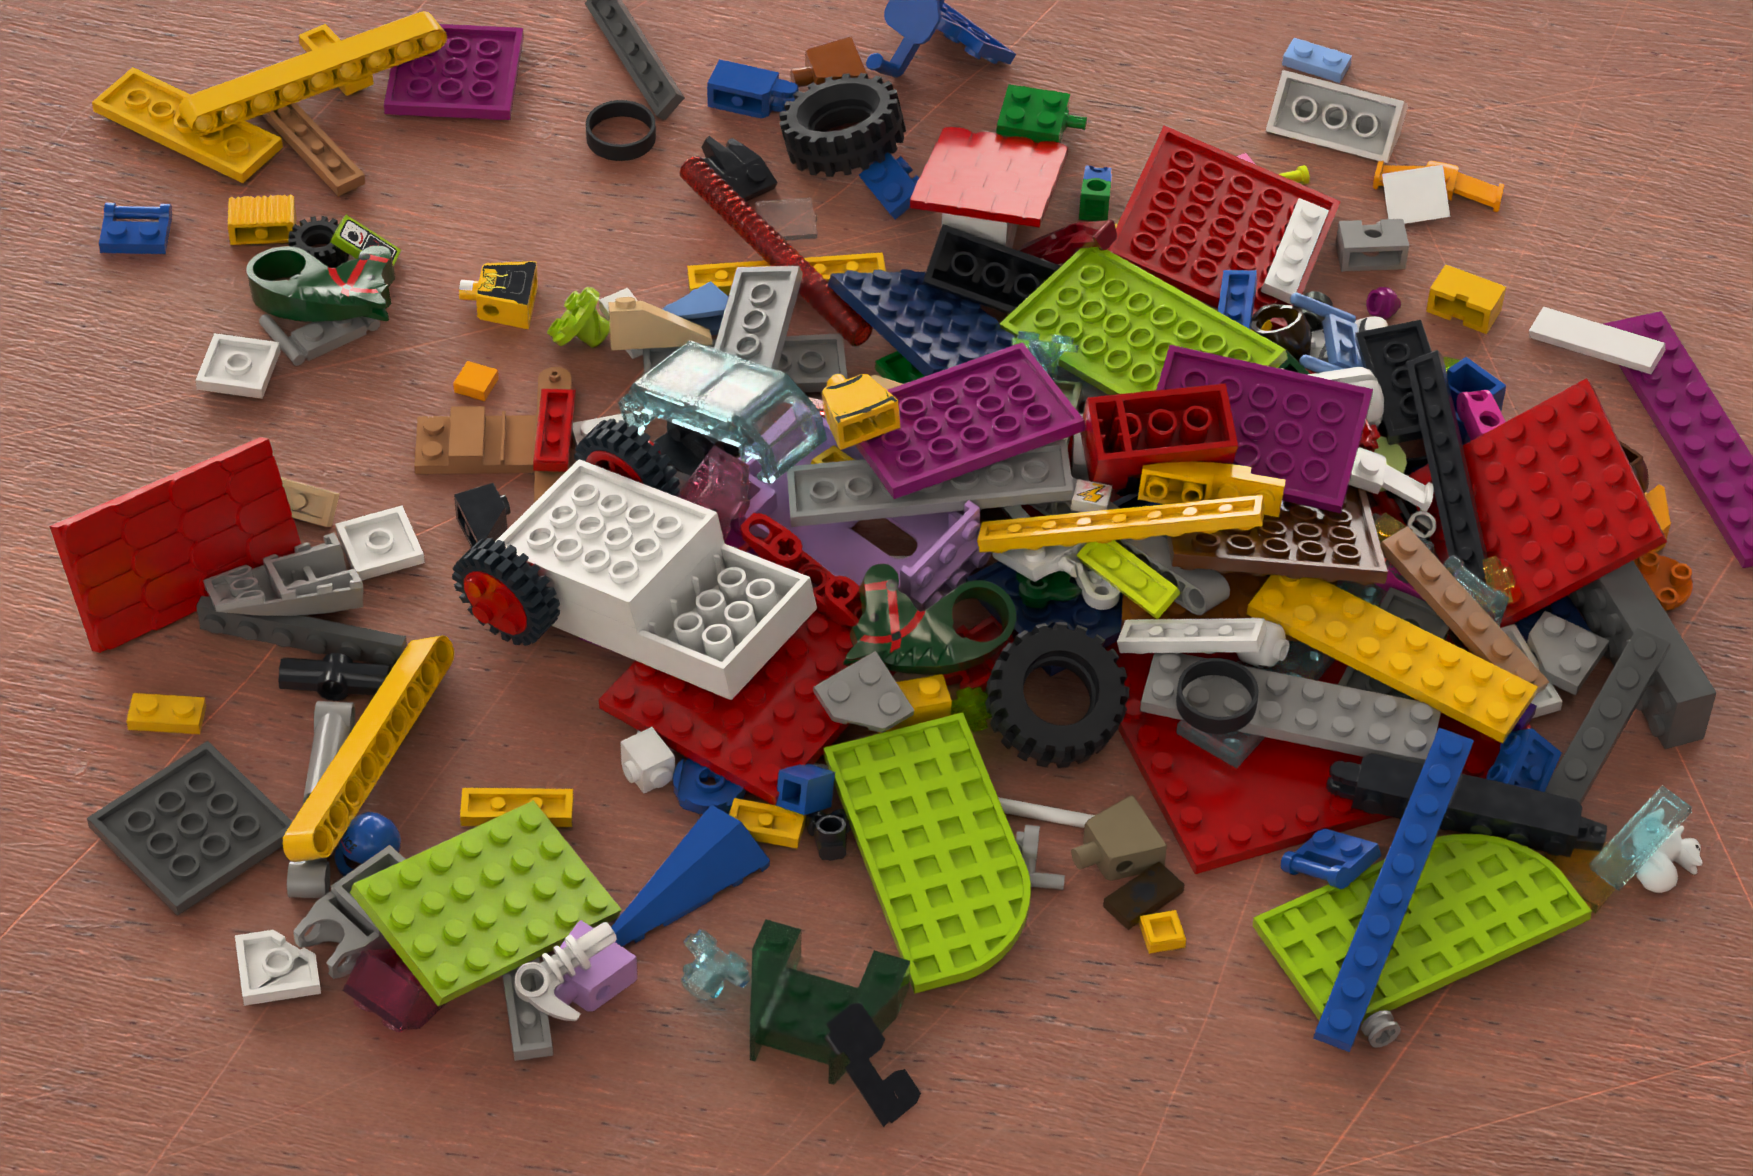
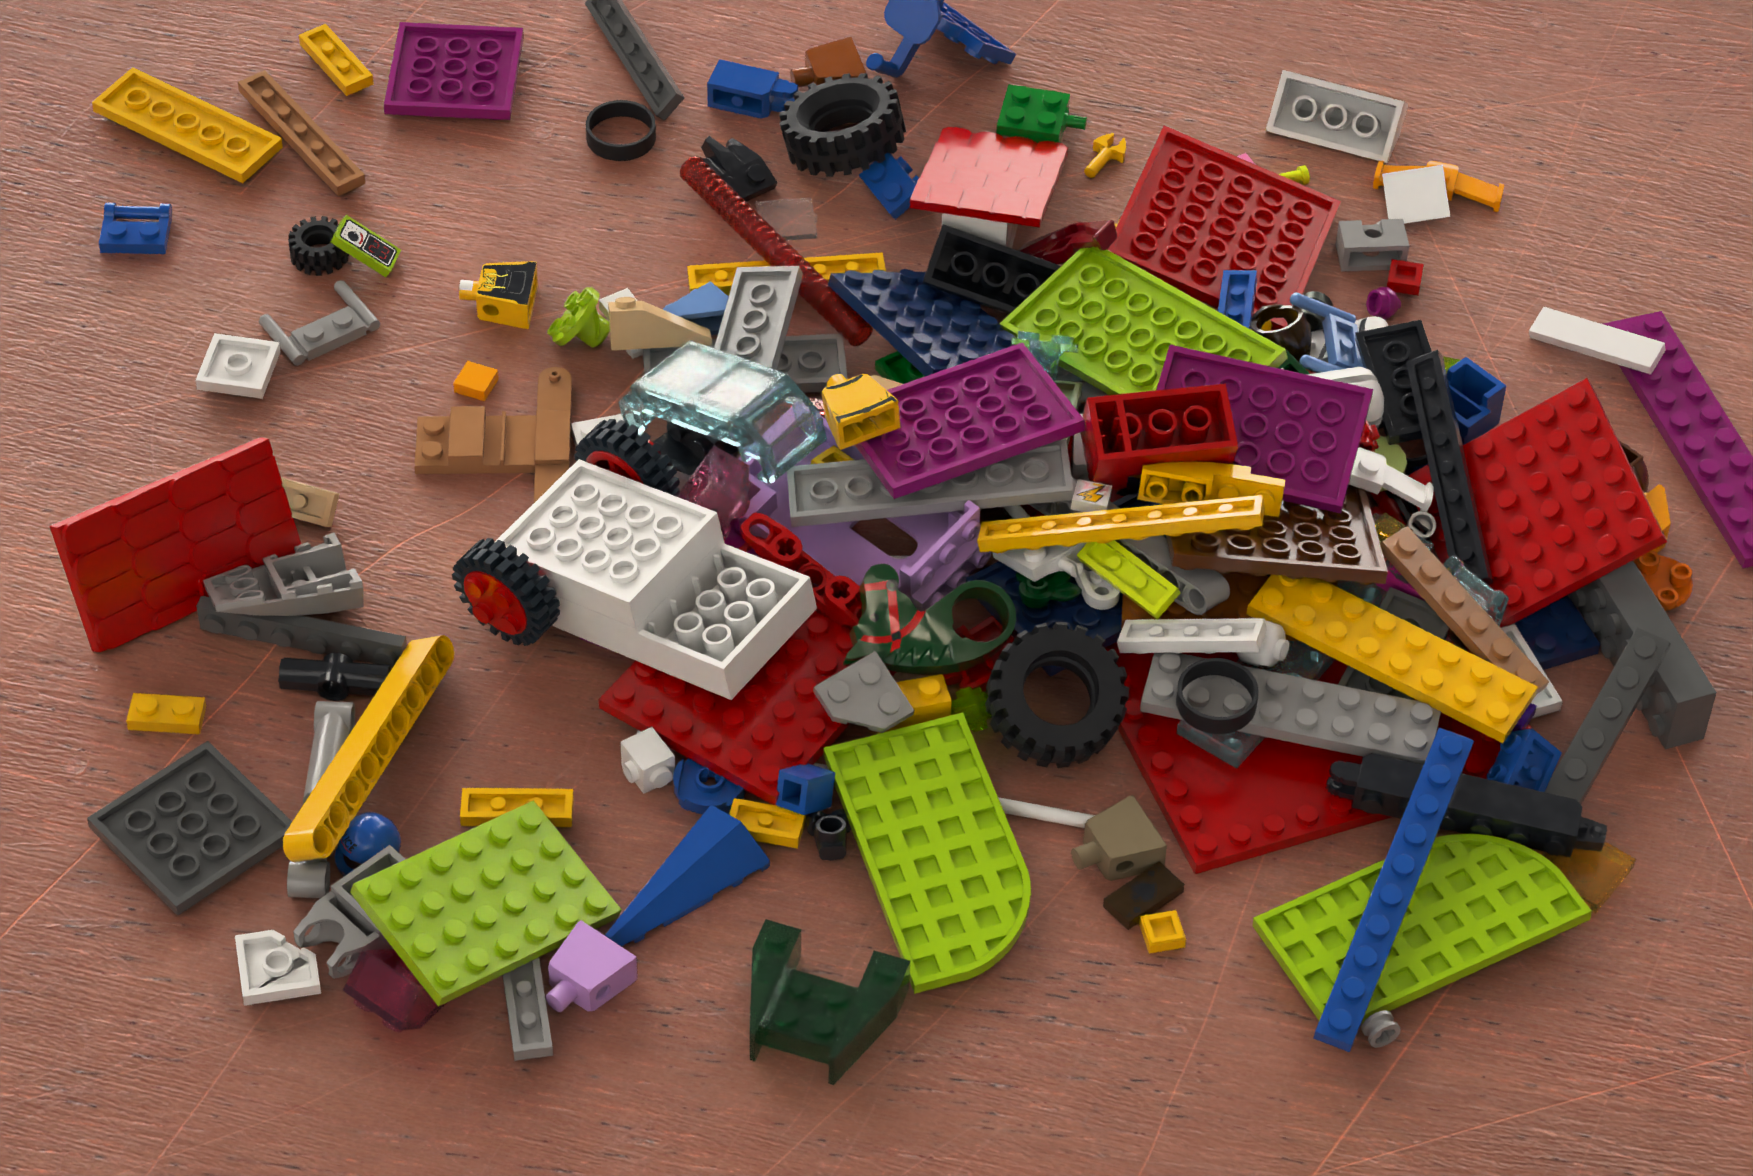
(261, 219): yellow brick -> none
(312, 73): yellow beam -> none
(318, 291): dark green animal -> none
(380, 543): white plate -> none
(482, 513): black slope -> none
(554, 430): red tile -> none
(555, 967): white piece -> none
(707, 973): clear light blue plate -> none
(860, 1046): black piece -> none
(1028, 845): light grey plate -> none
(1095, 194): green leg -> none
(1105, 153): none -> yellow bar
(1294, 250): white plate -> none
(1316, 60): light blue plate -> none
(1332, 857): blue plate -> none
(1405, 277): none -> red plate
(1466, 298): yellow brick -> none
(1478, 412): dark pink leg -> none
(1498, 576): clear yellow plate -> none
(1565, 651): light grey plate -> none
(1640, 837): clear light blue tile -> none
(1659, 872): white animal -> none

